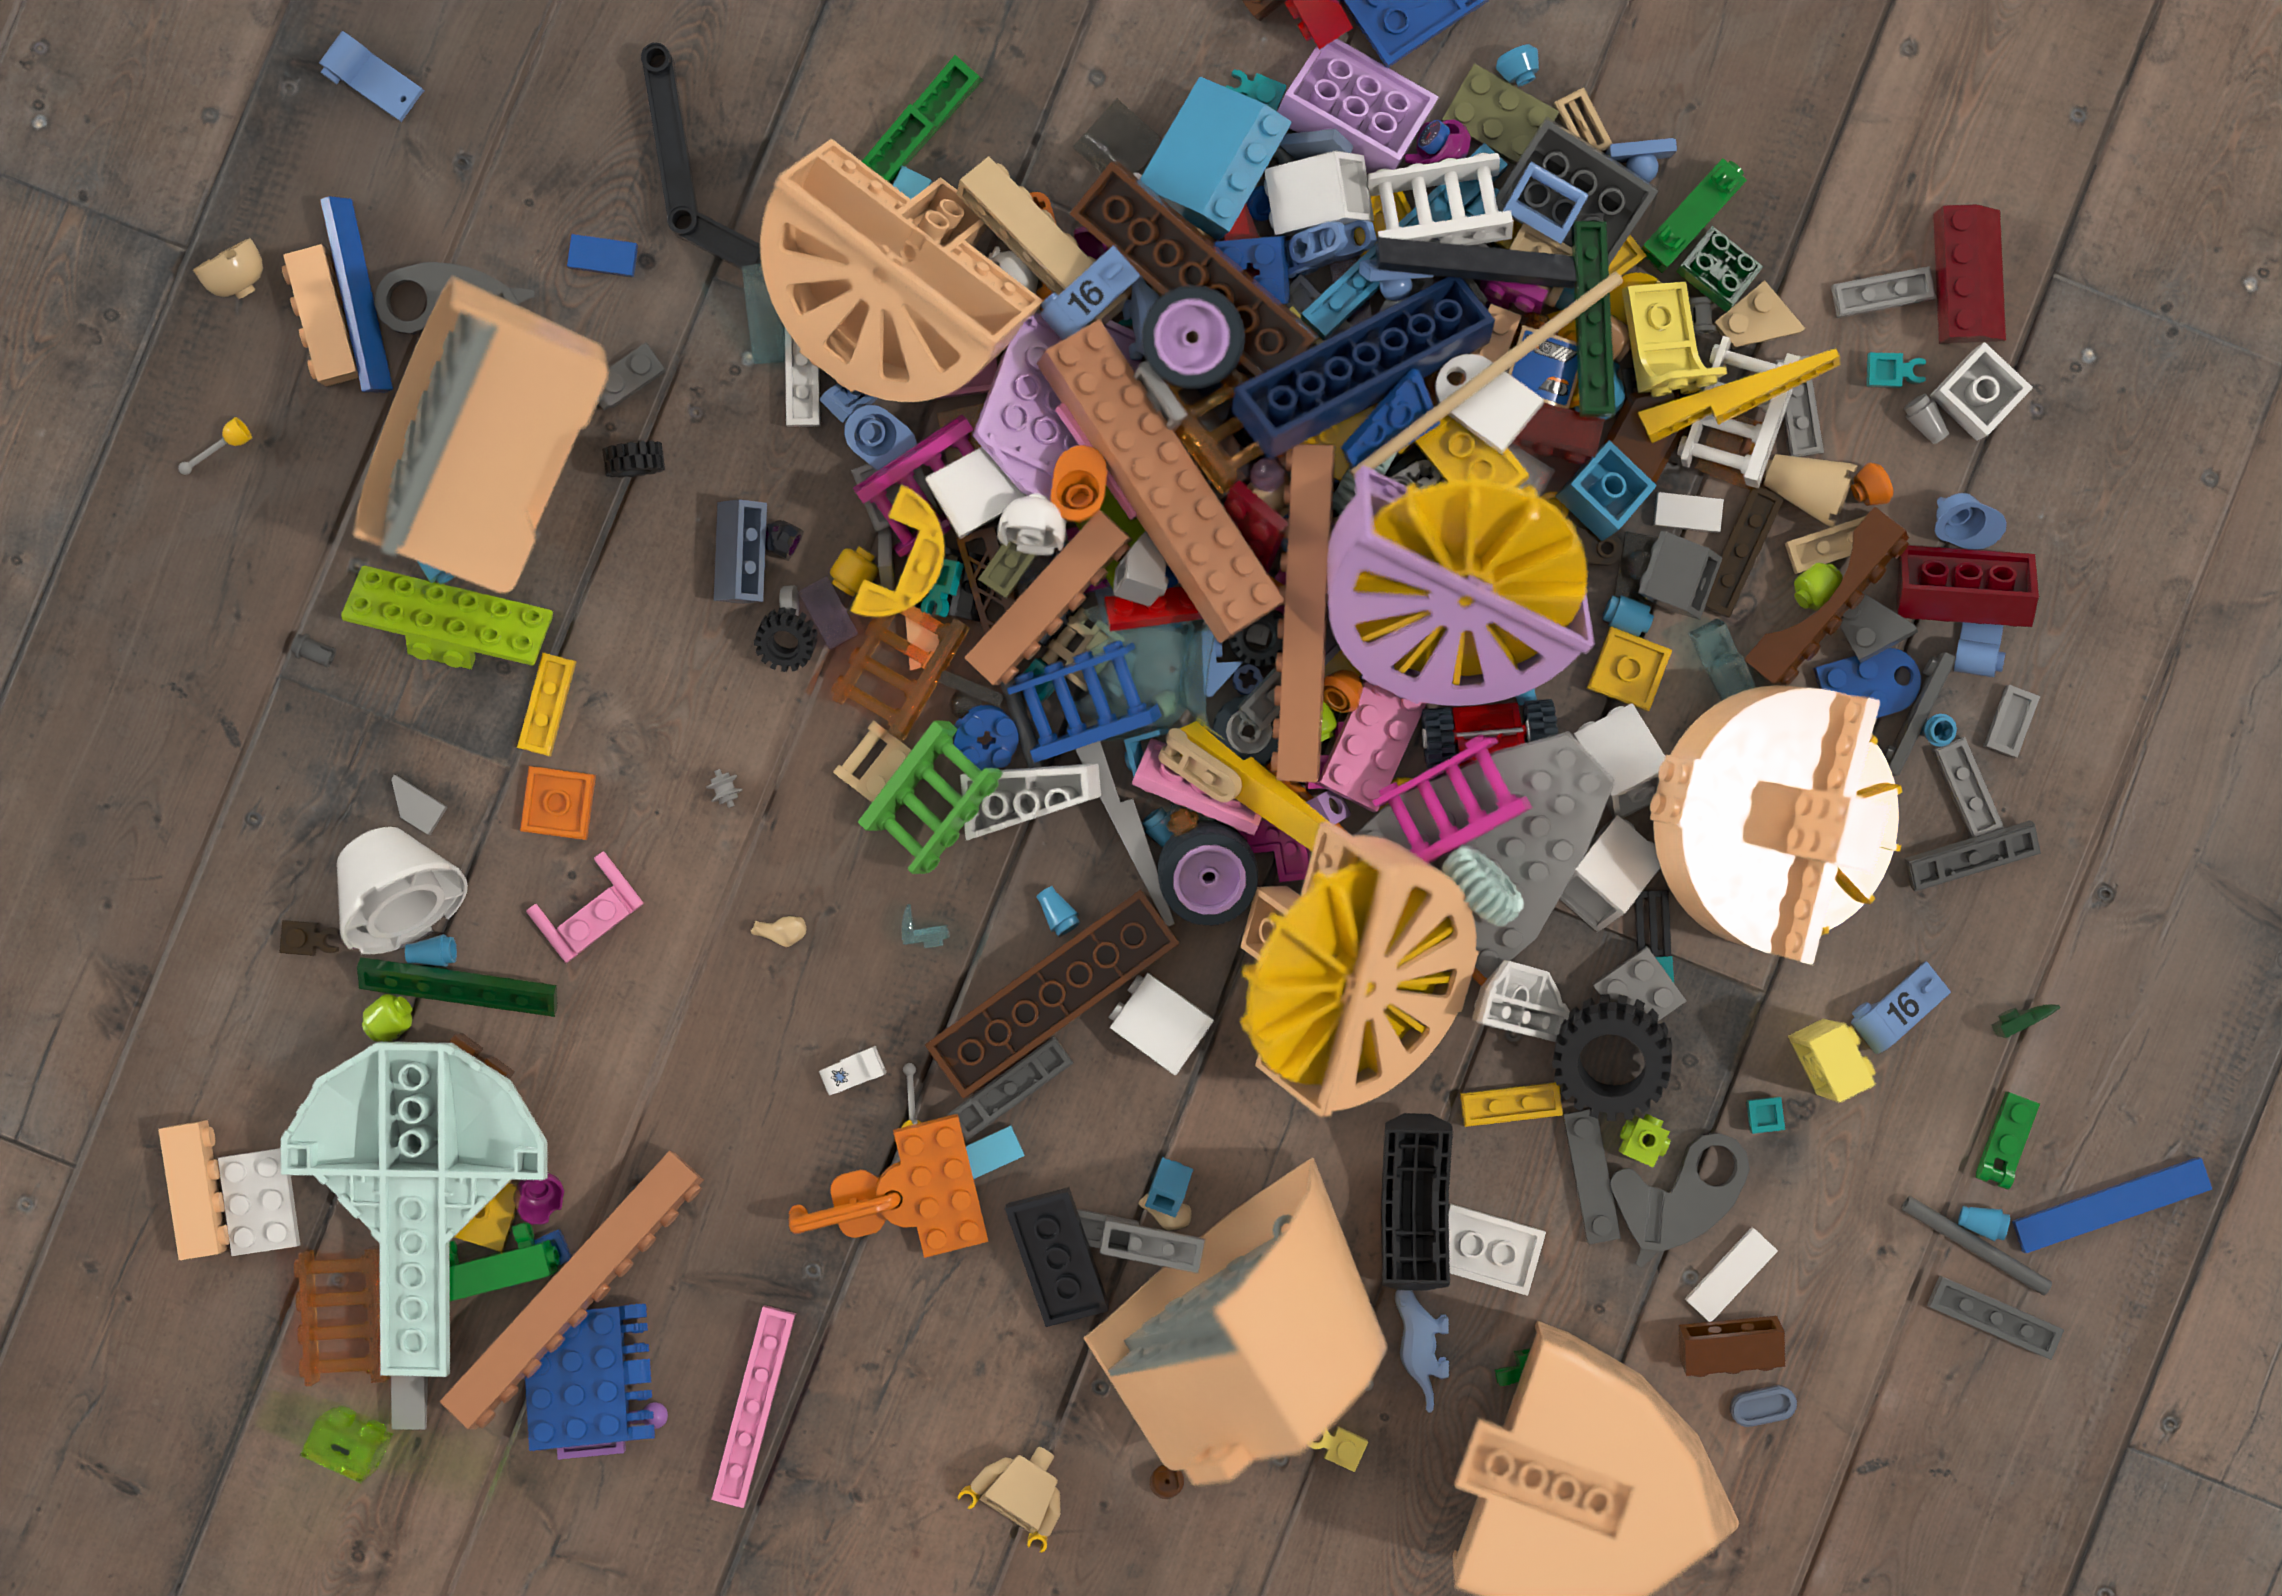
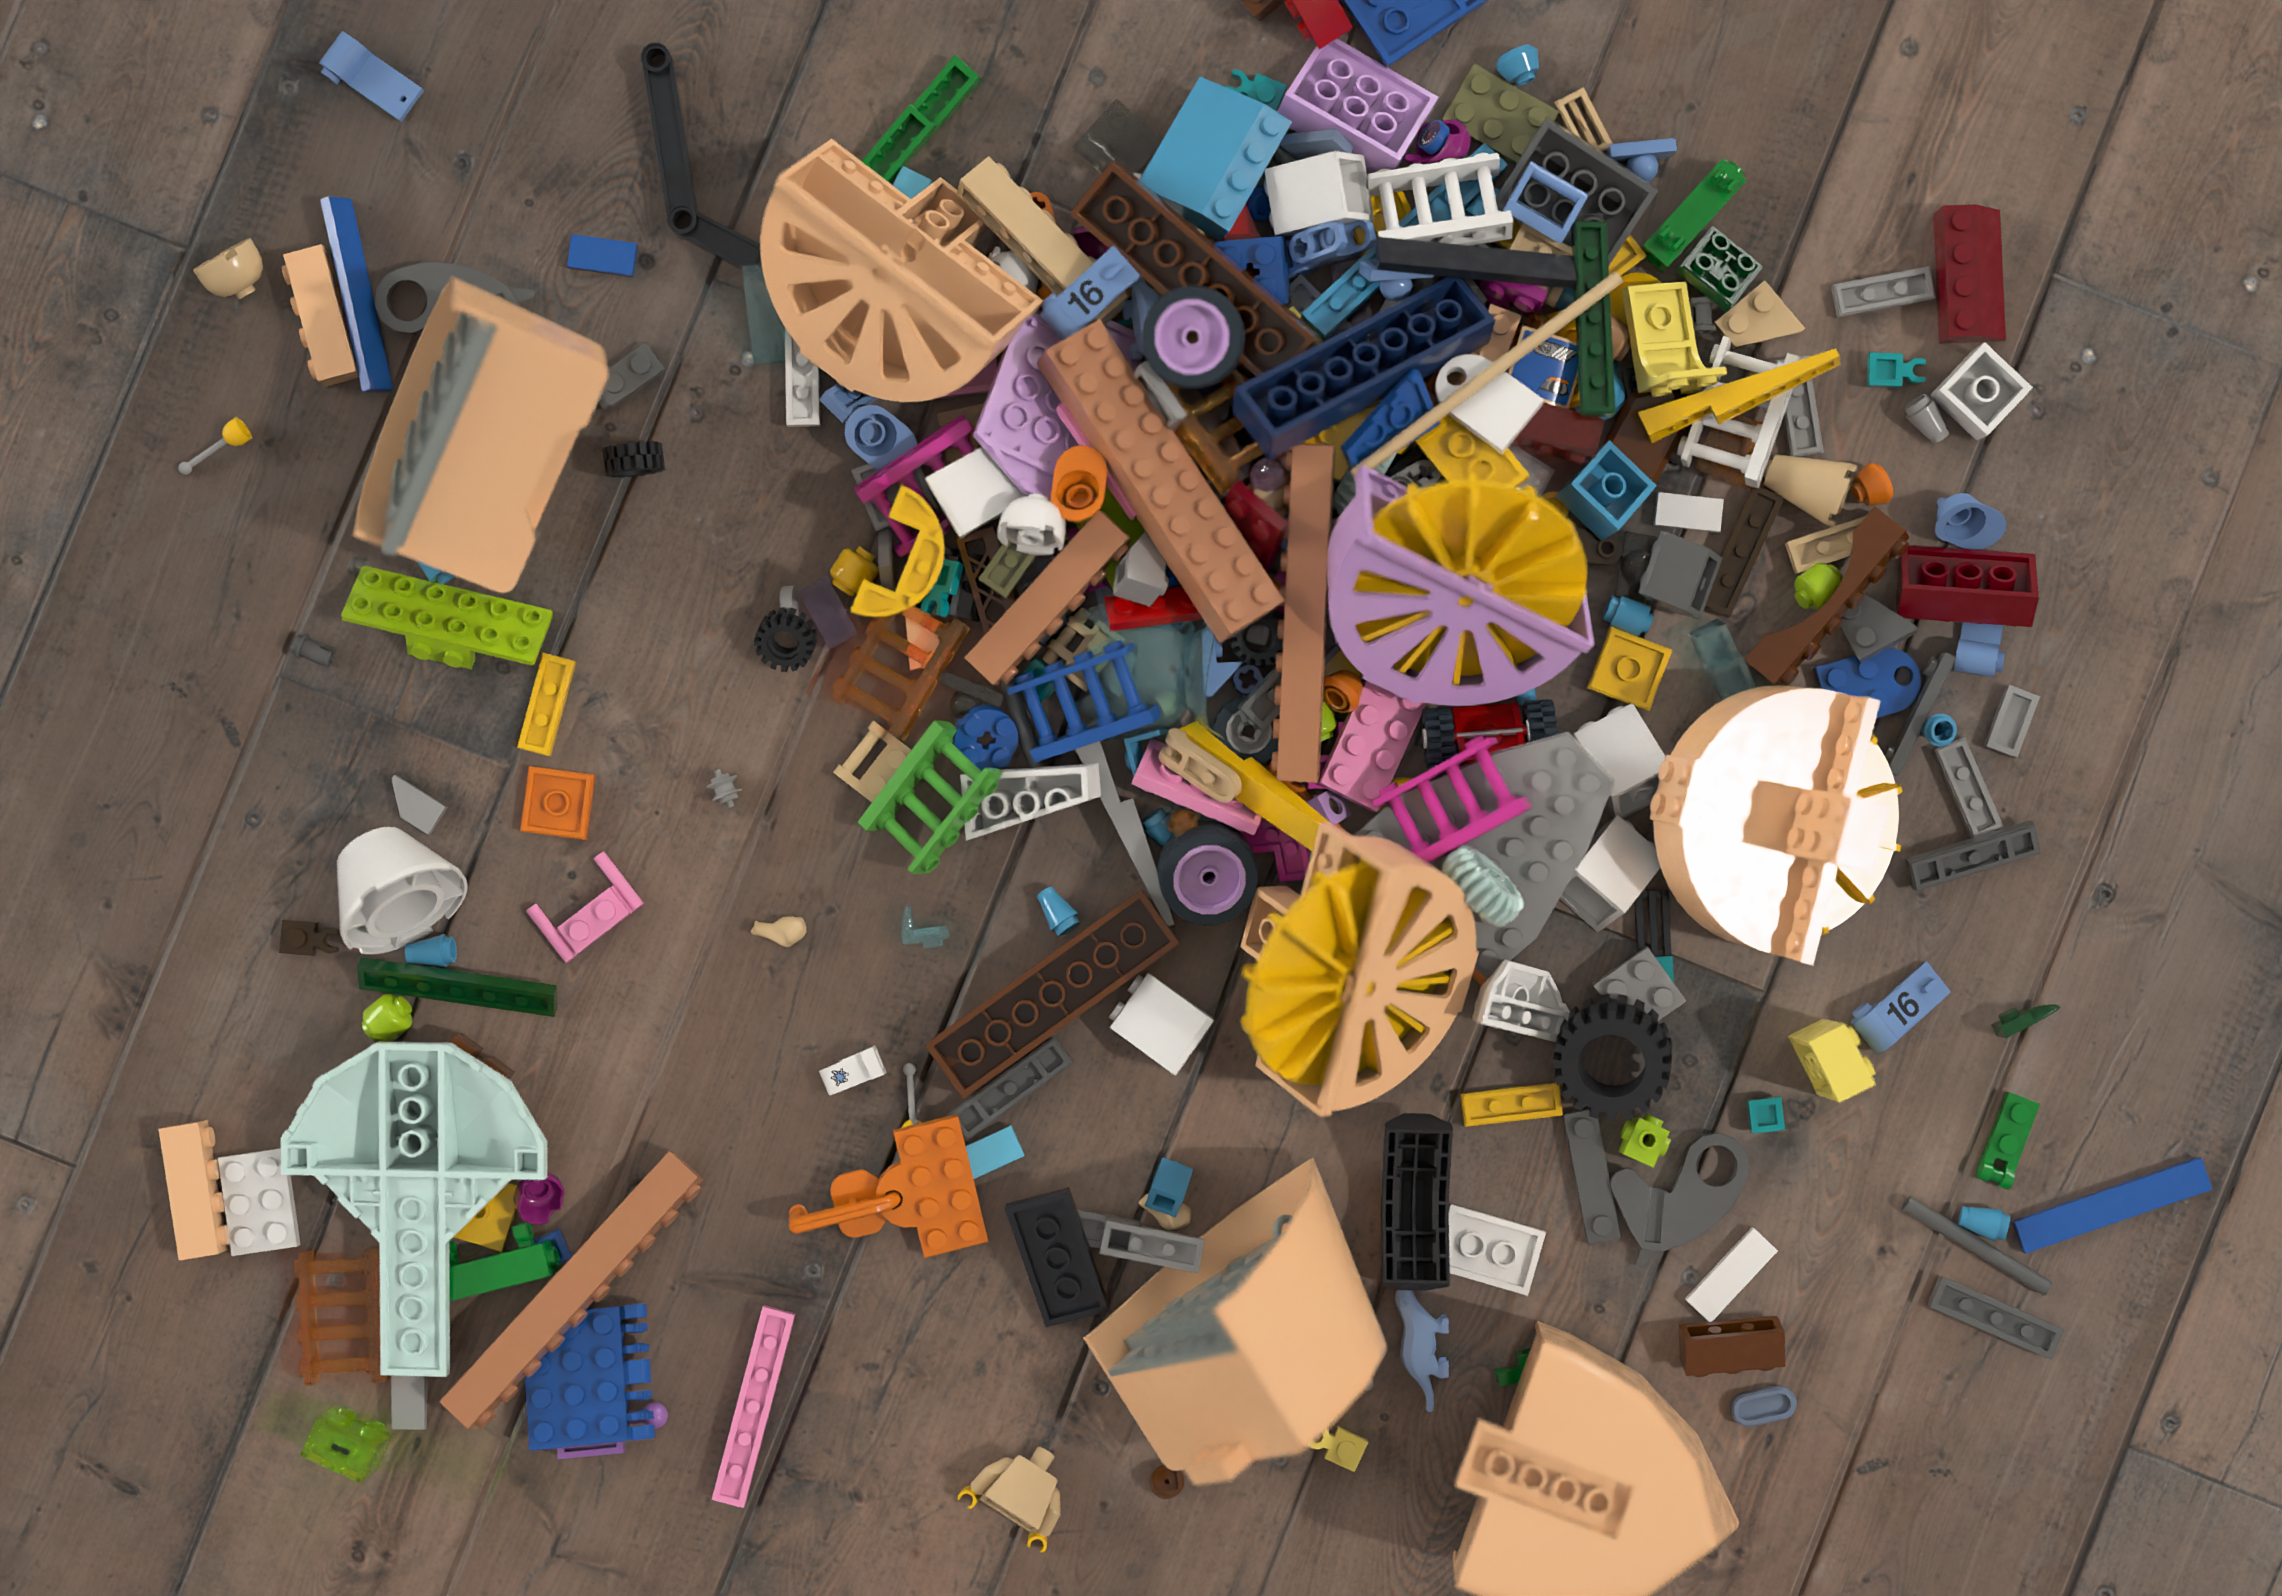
(740, 551): sand blue brick -> none
(782, 538): black rock -> none

